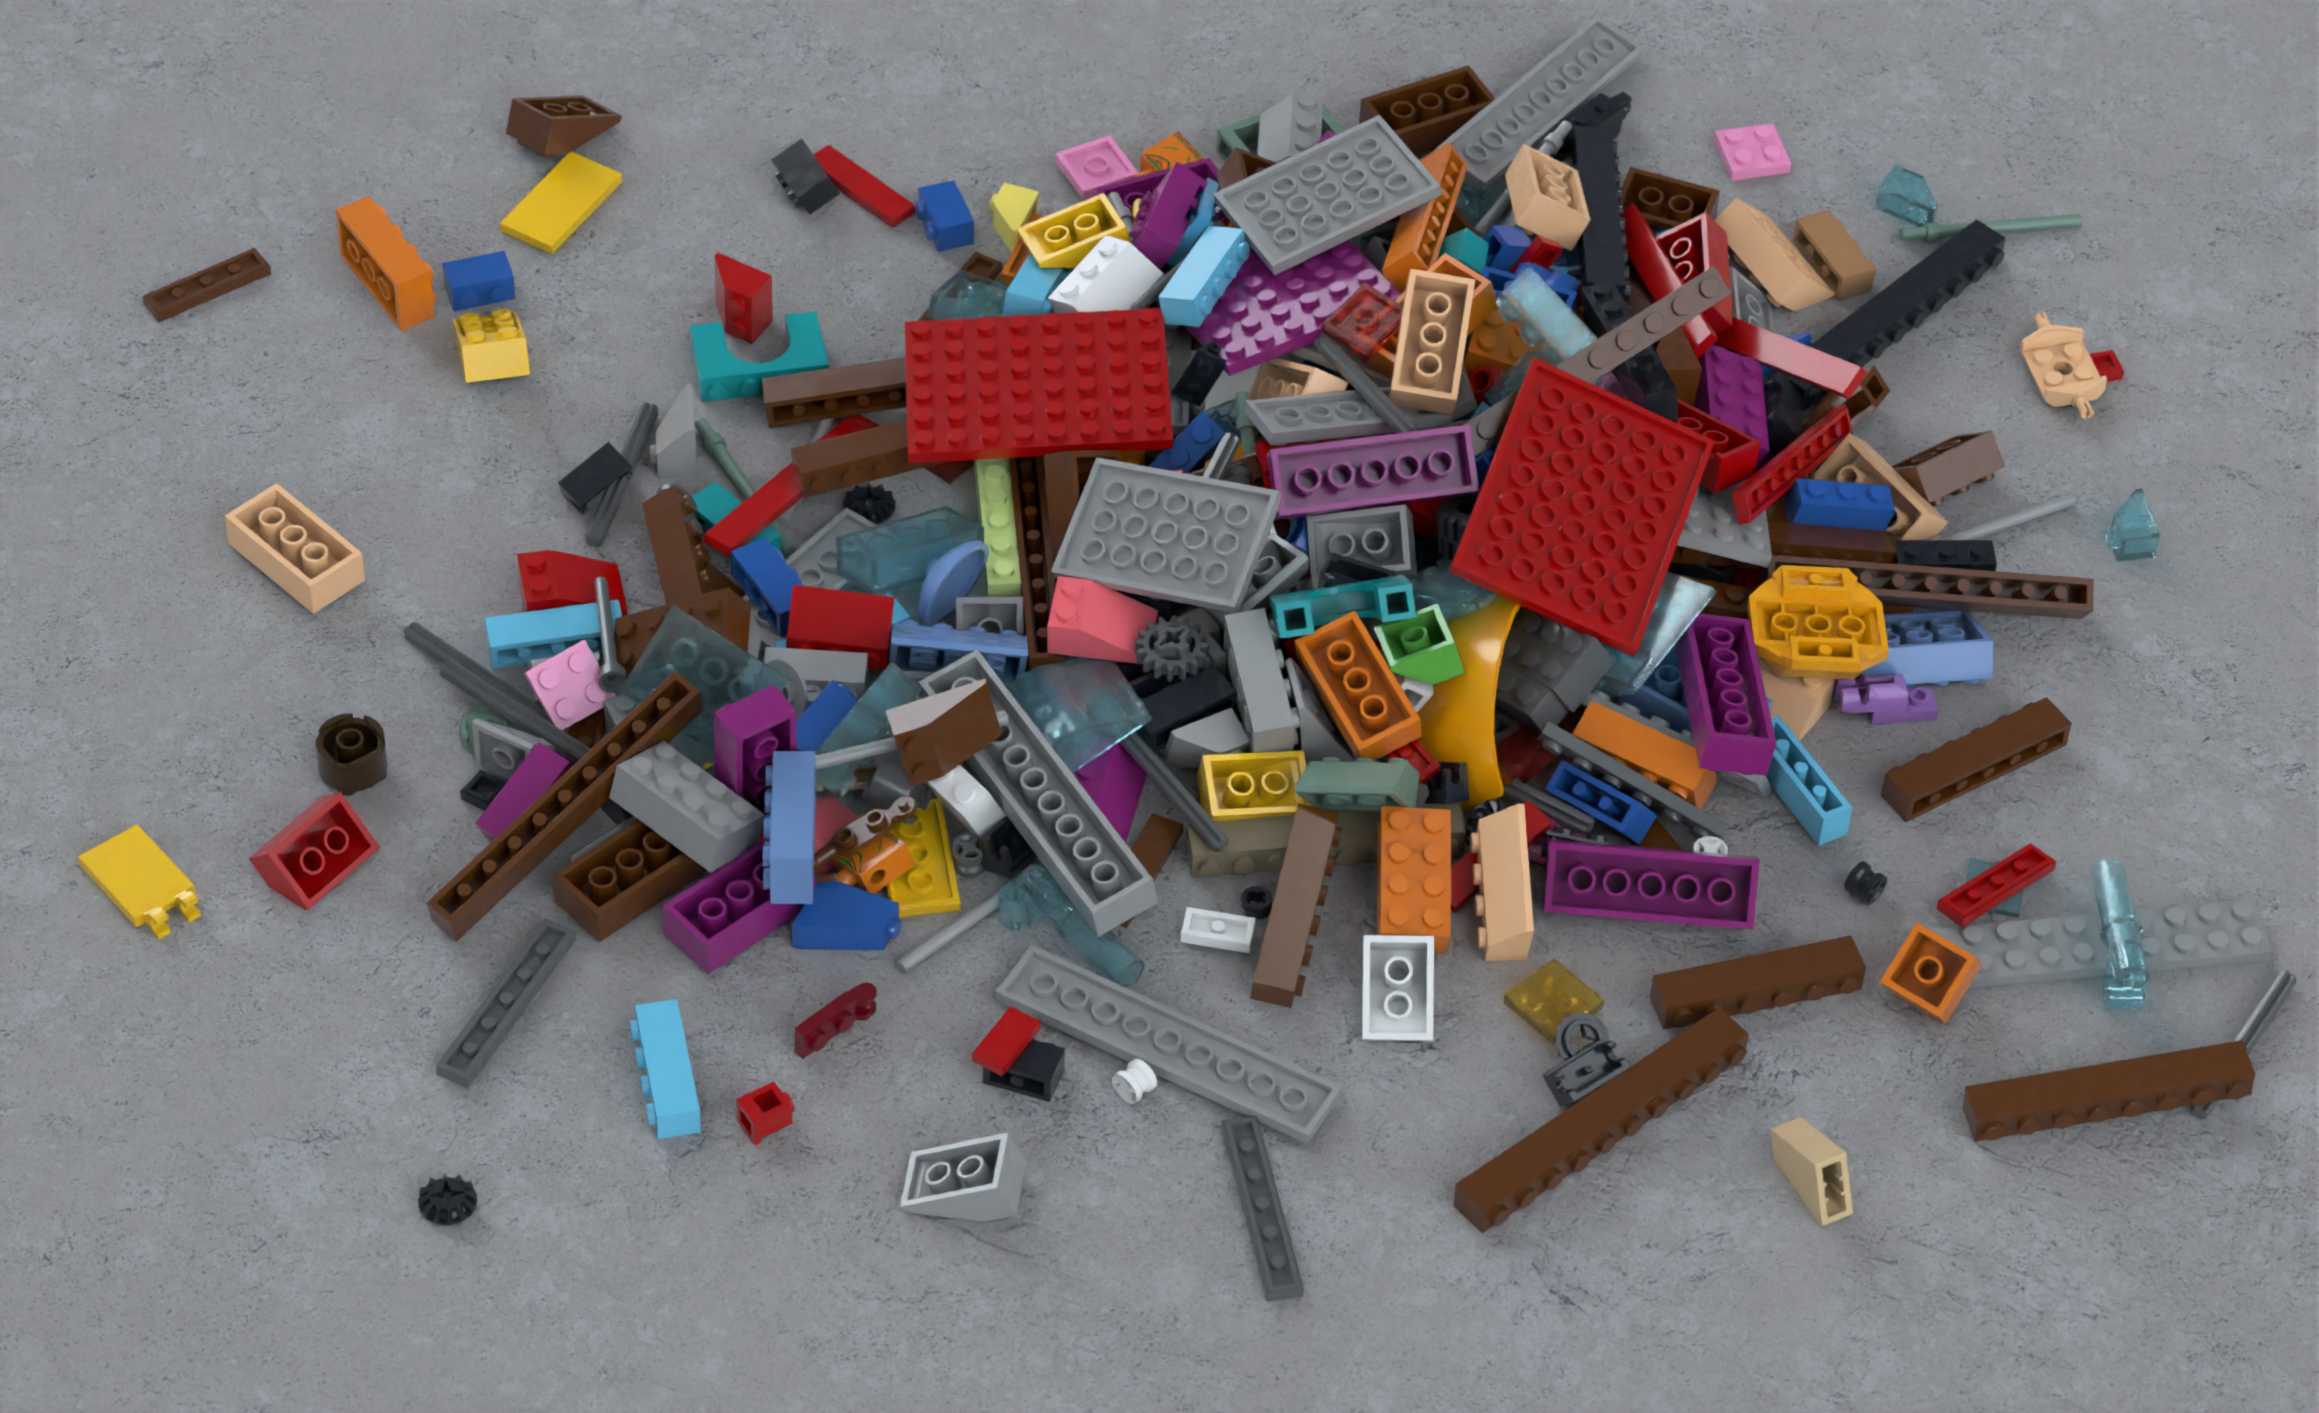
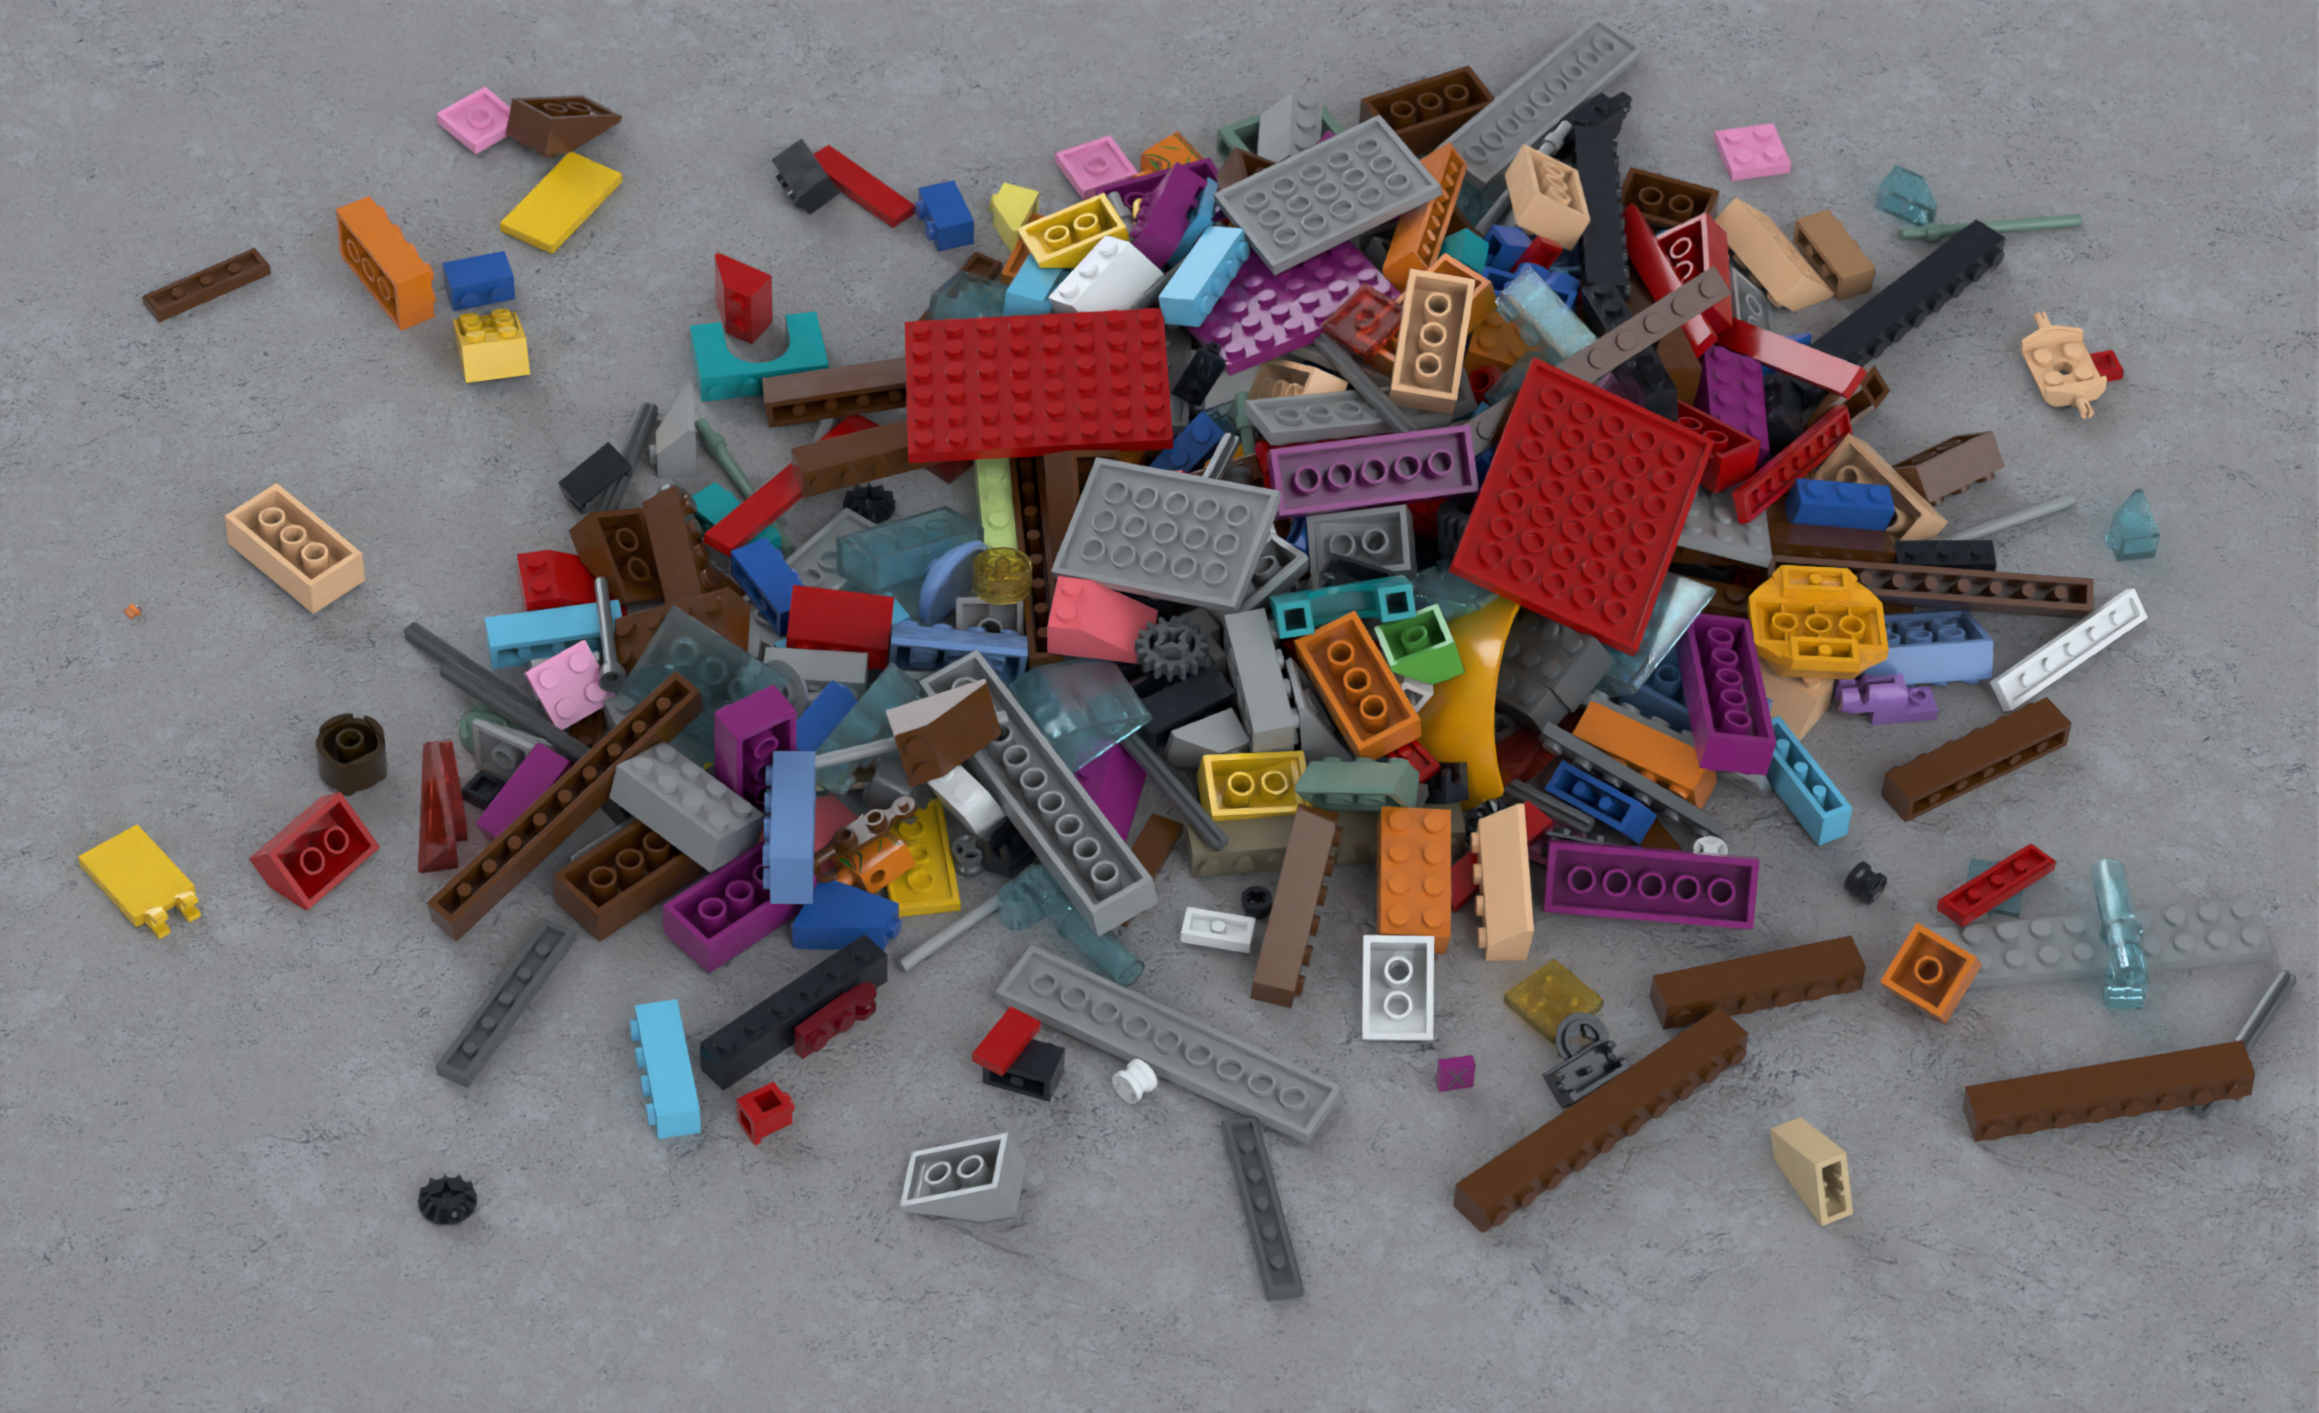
(132, 611): none -> orange piece
(440, 809): none -> clear red wedge
(476, 120): none -> bright pink plate
(620, 550): none -> reddish brown slope
(772, 1023): none -> black brick
(1002, 581): none -> clear yellow wheel
(1455, 1073): none -> magenta tile
(2068, 650): none -> white plate

